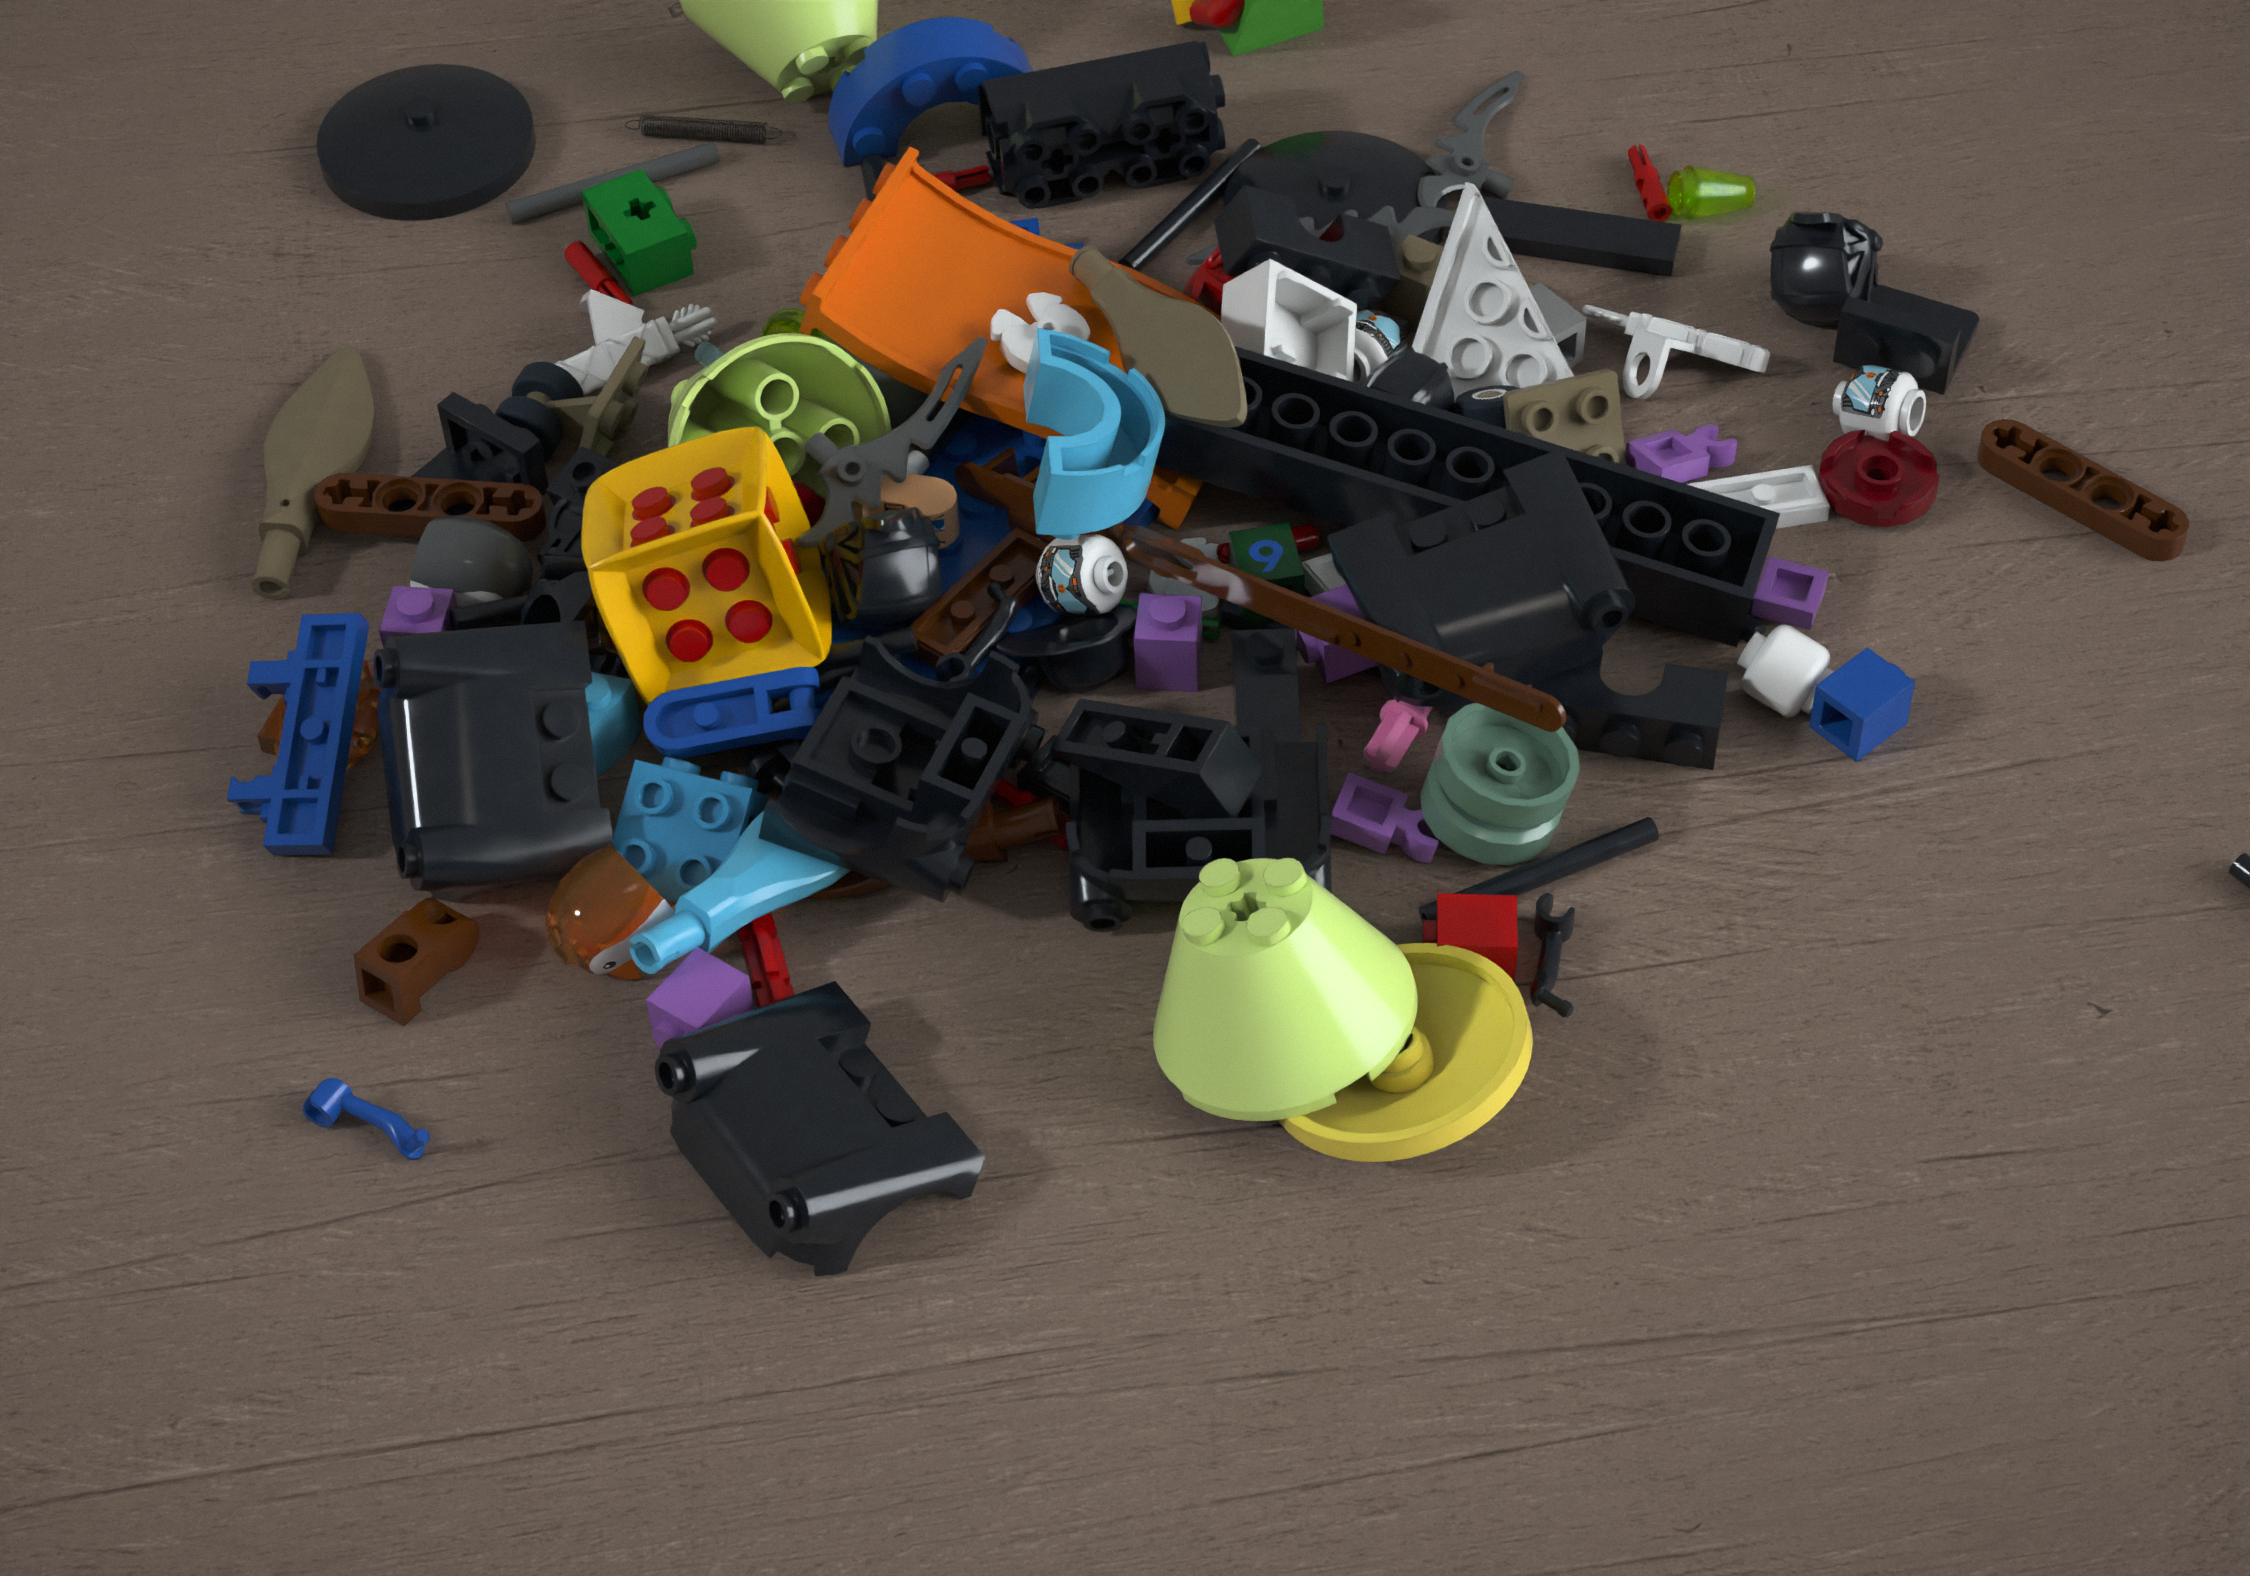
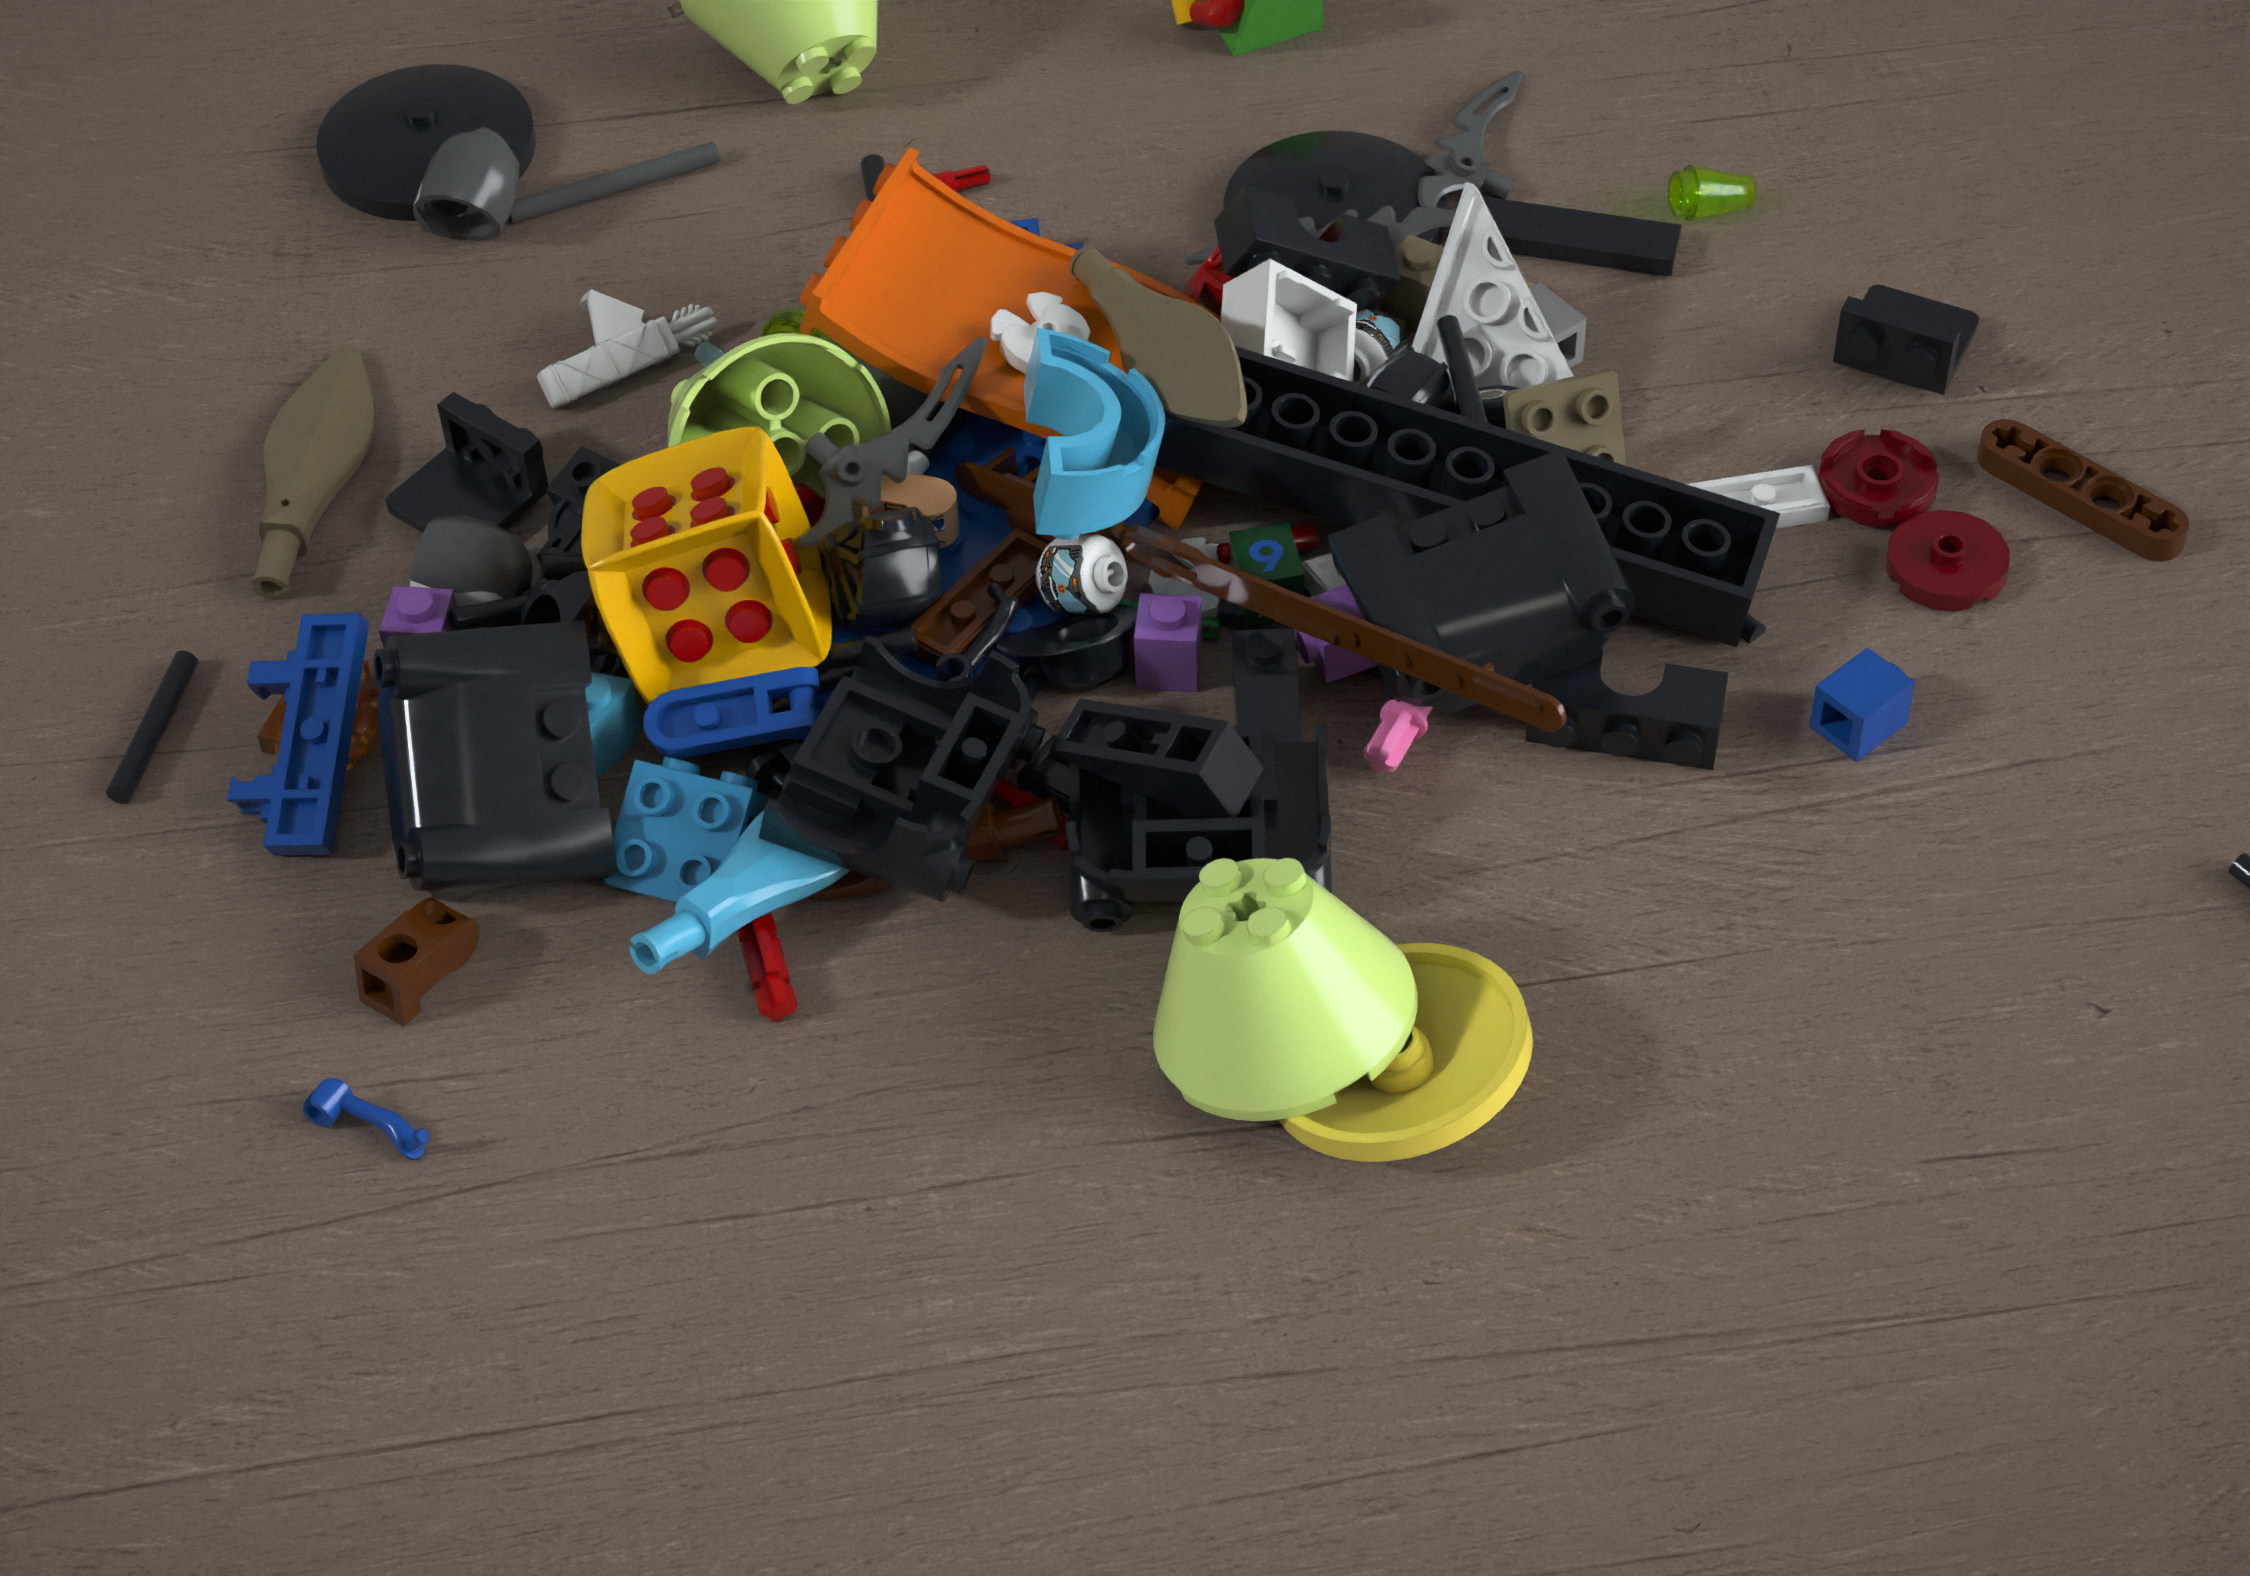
(152, 727): none -> black bar
(347, 500): reddish brown beam -> none
(474, 171): none -> dark grey piece
(554, 406): plate -> none
(593, 271): red pin -> none
(600, 911): clear orange piece -> none
(639, 231): green brick -> none
(696, 121): black piece -> none
(697, 995): medium lavender brick -> none
(806, 1127): black piece -> none
(911, 73): blue brick -> none
(1126, 114): black brick -> none
(1188, 209): black bar -> none
(1376, 816): medium lavender plate -> none
(1460, 368): none -> black bar
(1477, 924): red brick -> none
(1498, 786): sand green wheel -> none
(1552, 933): black piece -> none
(1561, 863): black piece -> none
(1649, 185): red pin -> none
(1658, 335): white piece -> none
(1681, 456): medium lavender plate -> none
(1784, 670): white head -> none
(1789, 593): medium lavender plate -> none
(1820, 263): black piece -> none
(1880, 402): white head -> none
(1947, 559): none -> dark red plate

